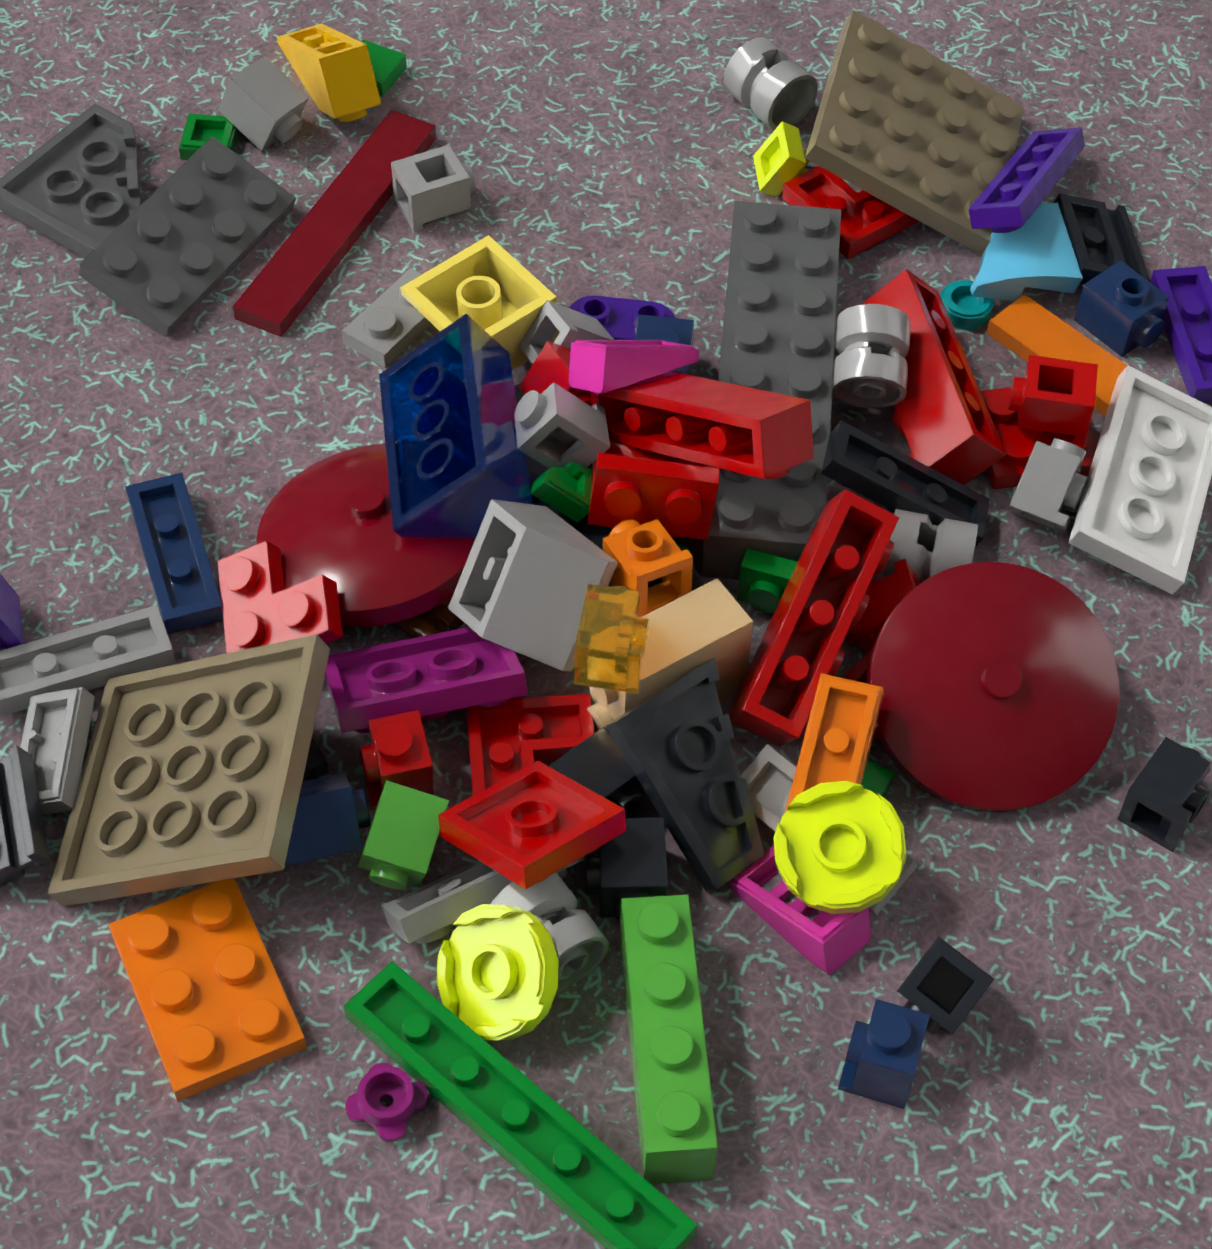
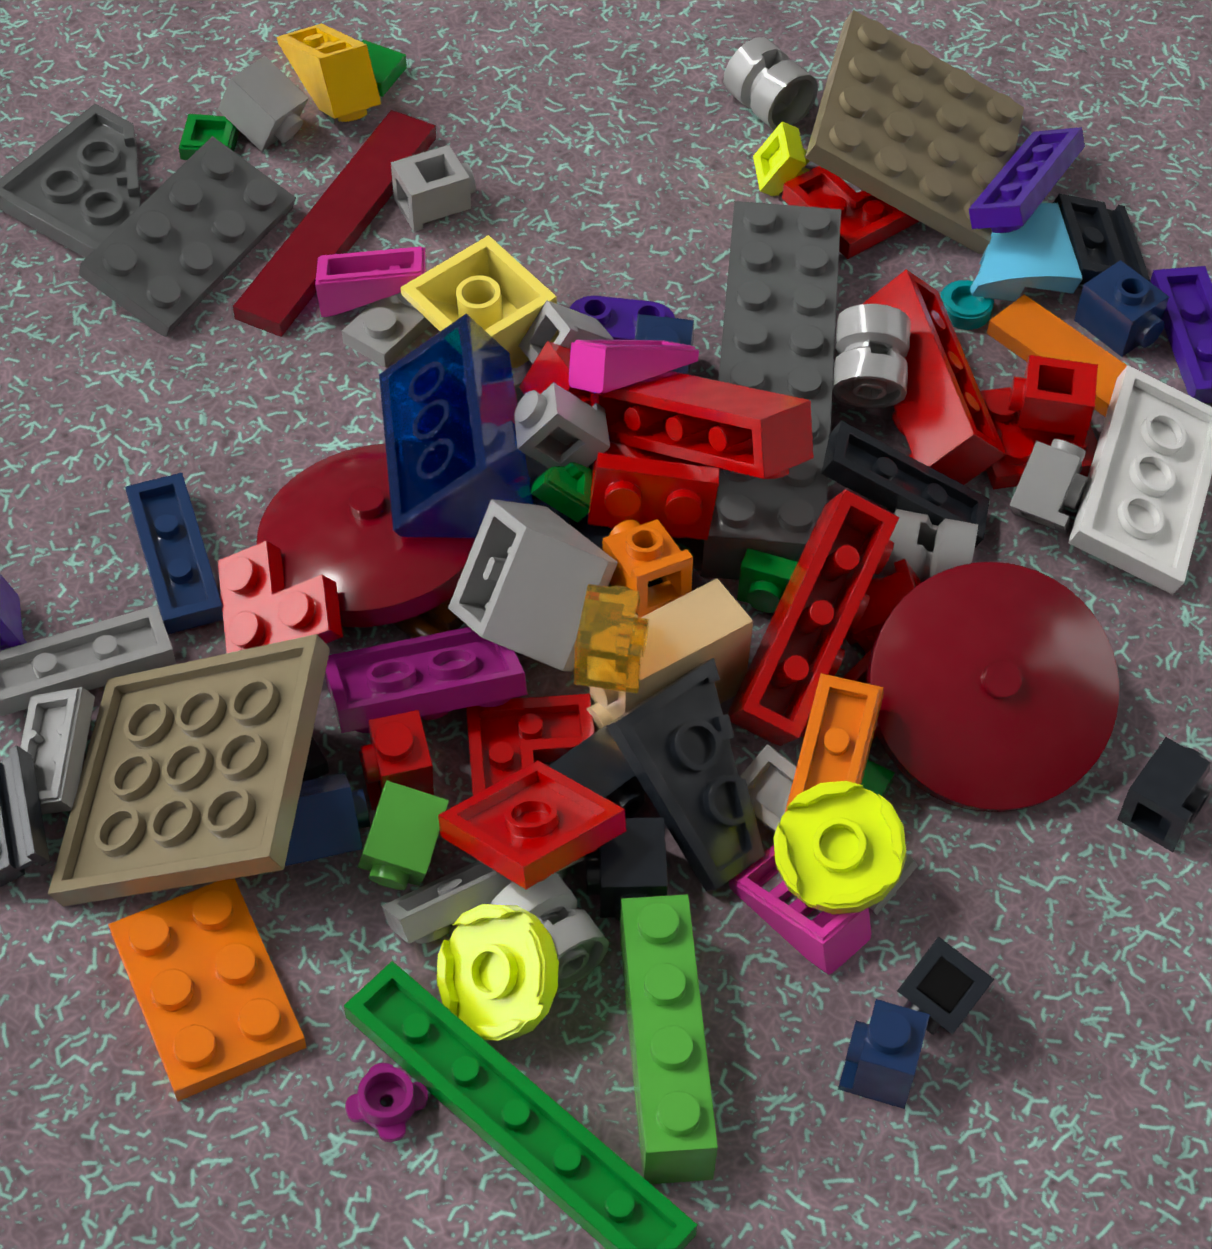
(365, 277): none -> dark pink slope

